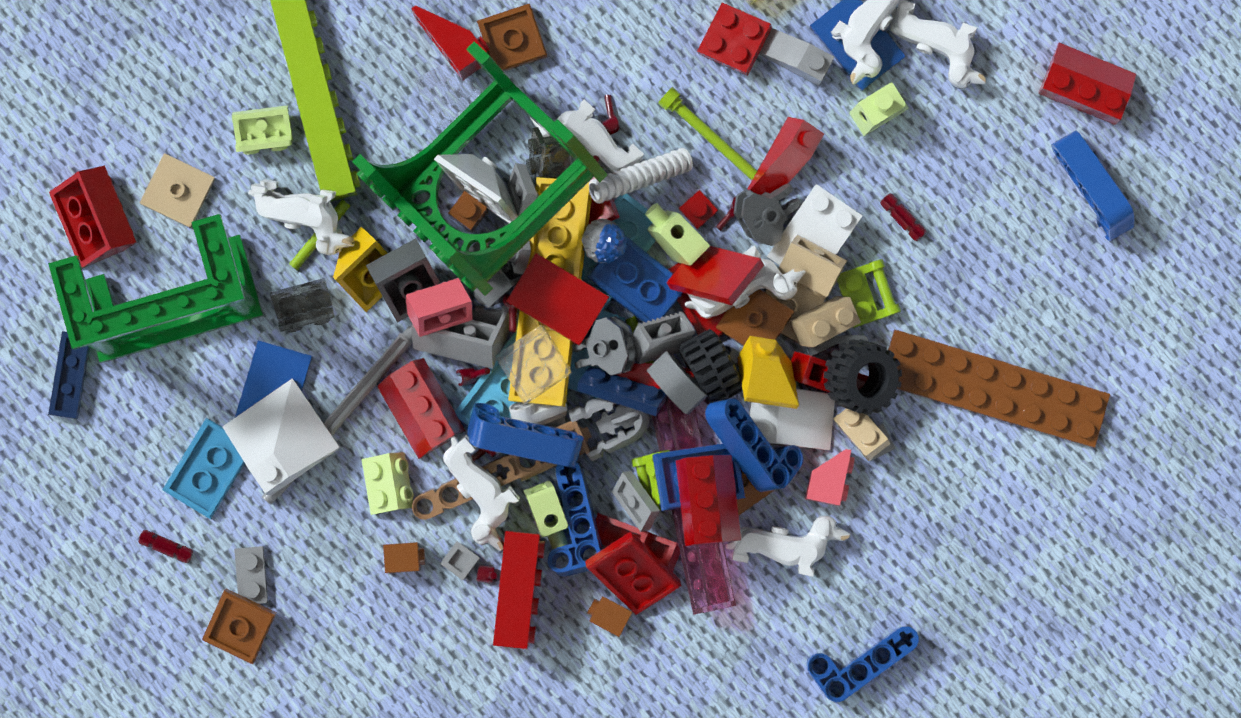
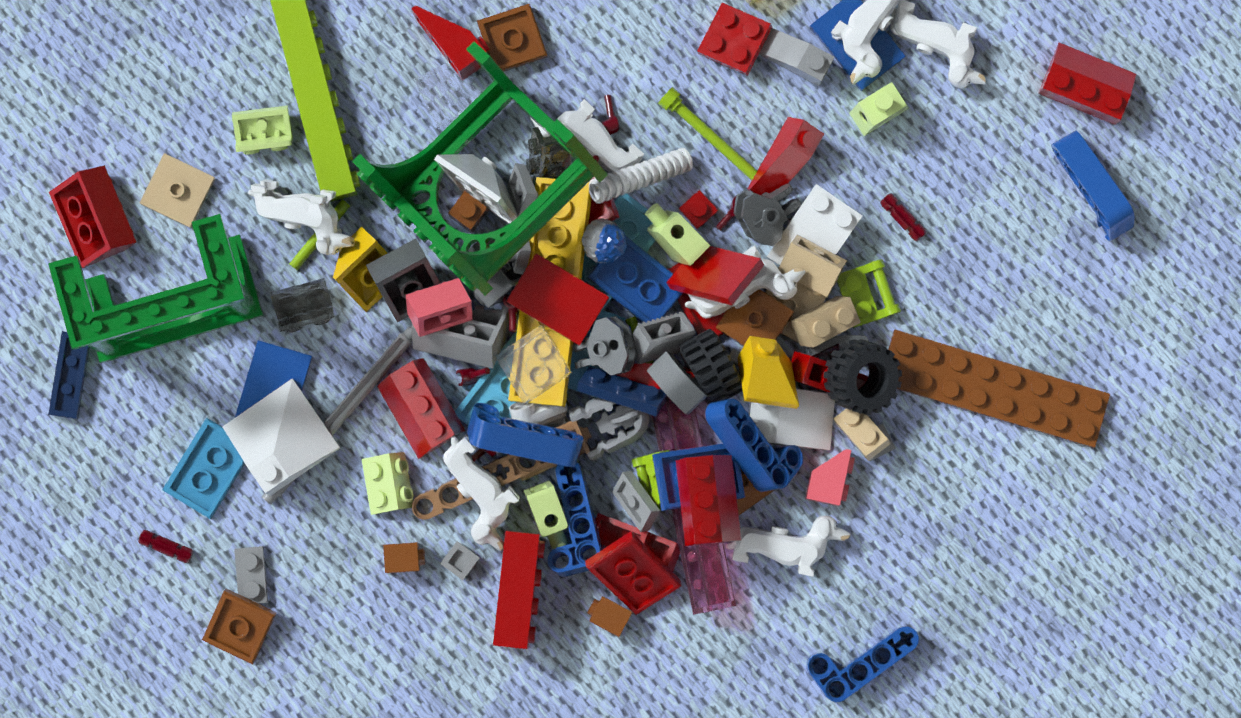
(486, 574): dark red hand -> none

